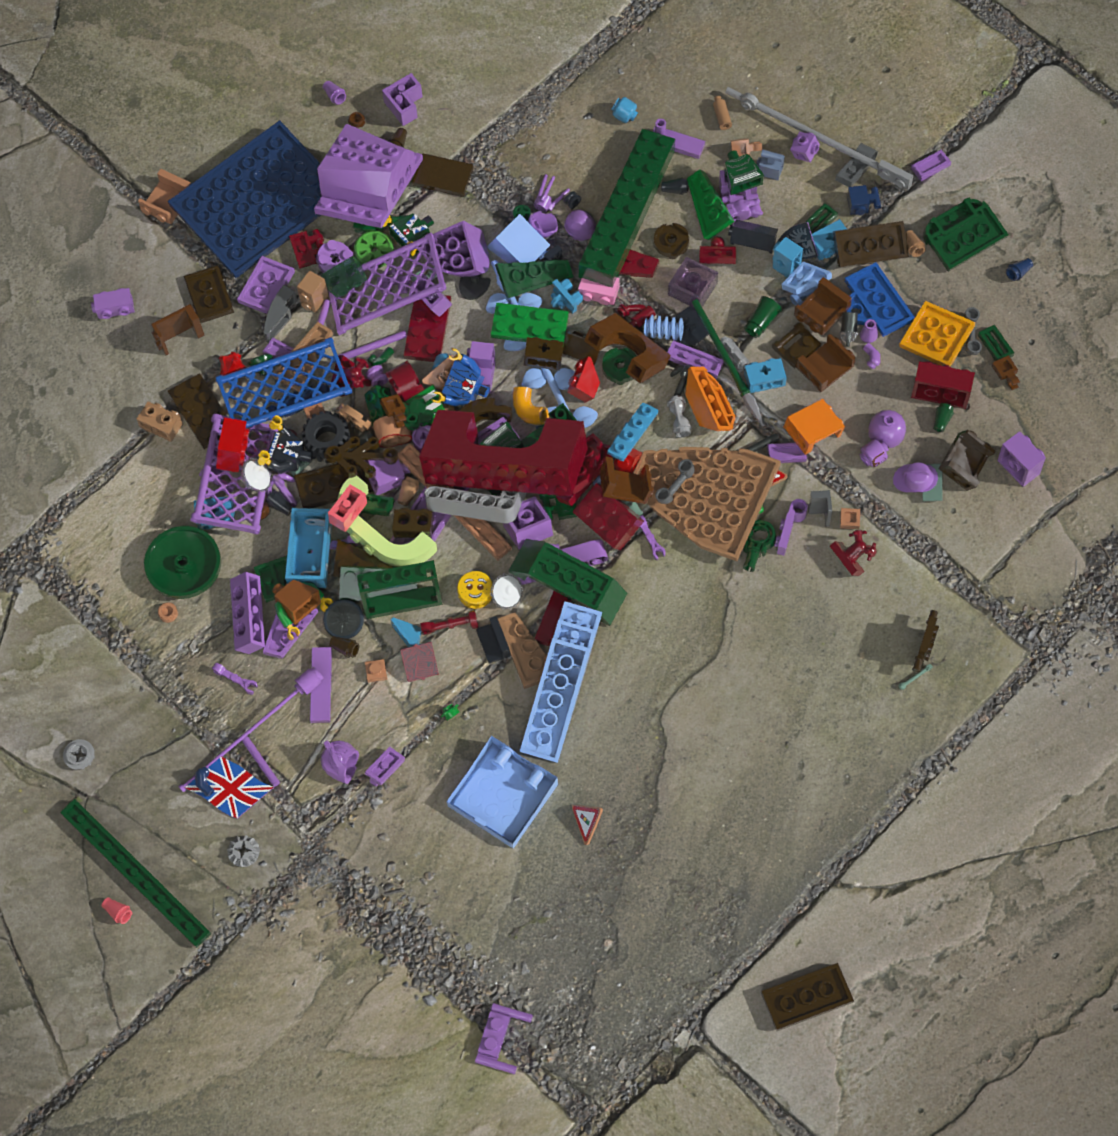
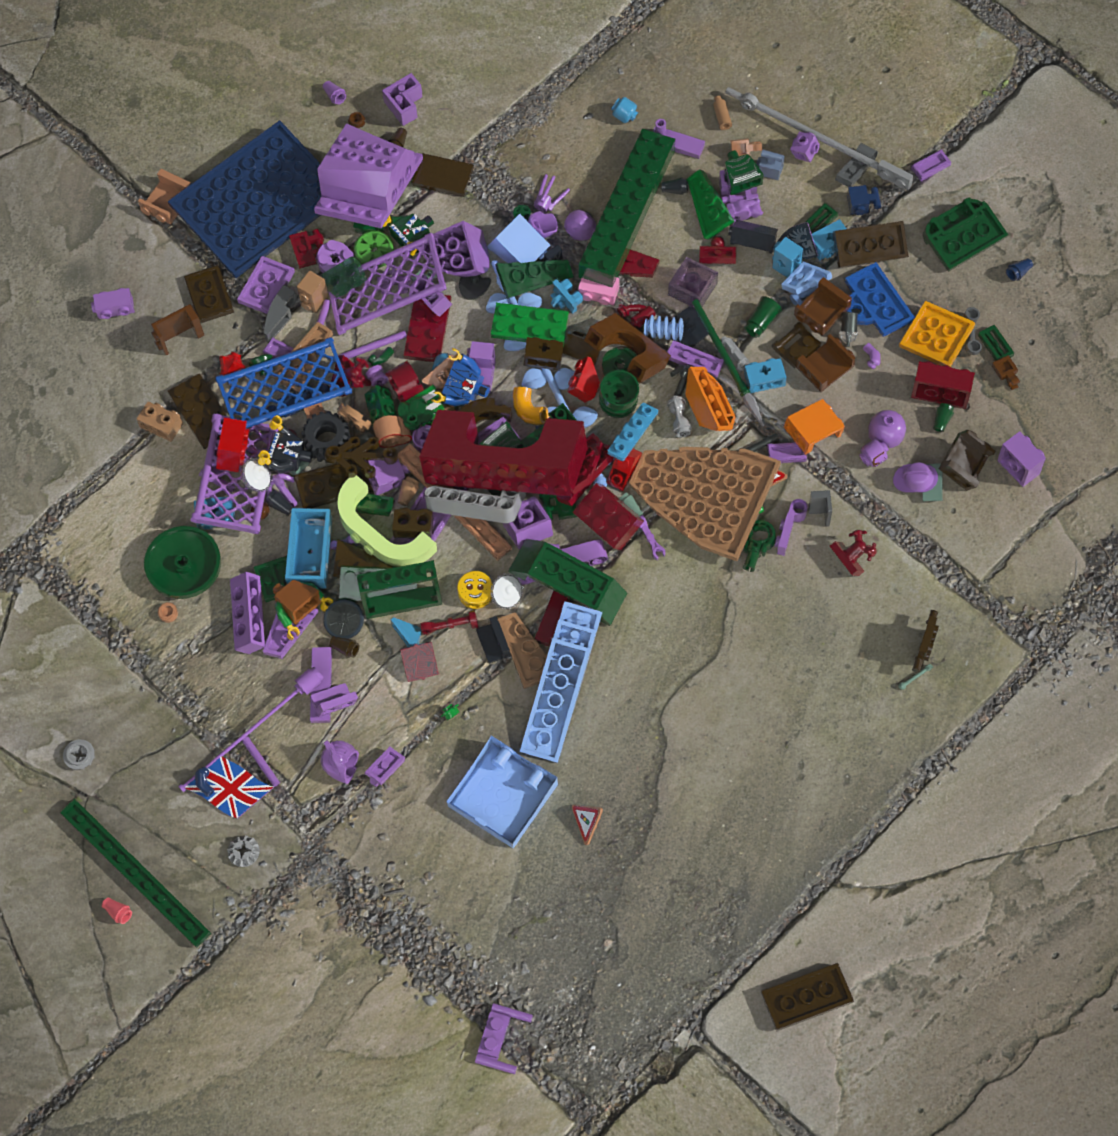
(244, 683): medium lavender piece -> none
(333, 699): none -> medium lavender panel
(347, 508): coral brick -> none
(376, 670): nougat plate -> none
(394, 407): reddish brown plate -> none
(572, 200): black bush -> none
(618, 384): none -> dark green wheel
(625, 485): reddish brown panel -> none
(668, 249): dark brown plate -> none
(686, 469): dark grey bar -> none
(850, 518): nougat plate -> none
(869, 331): medium lavender cone -> none
(914, 244): medium nougat cone -> none

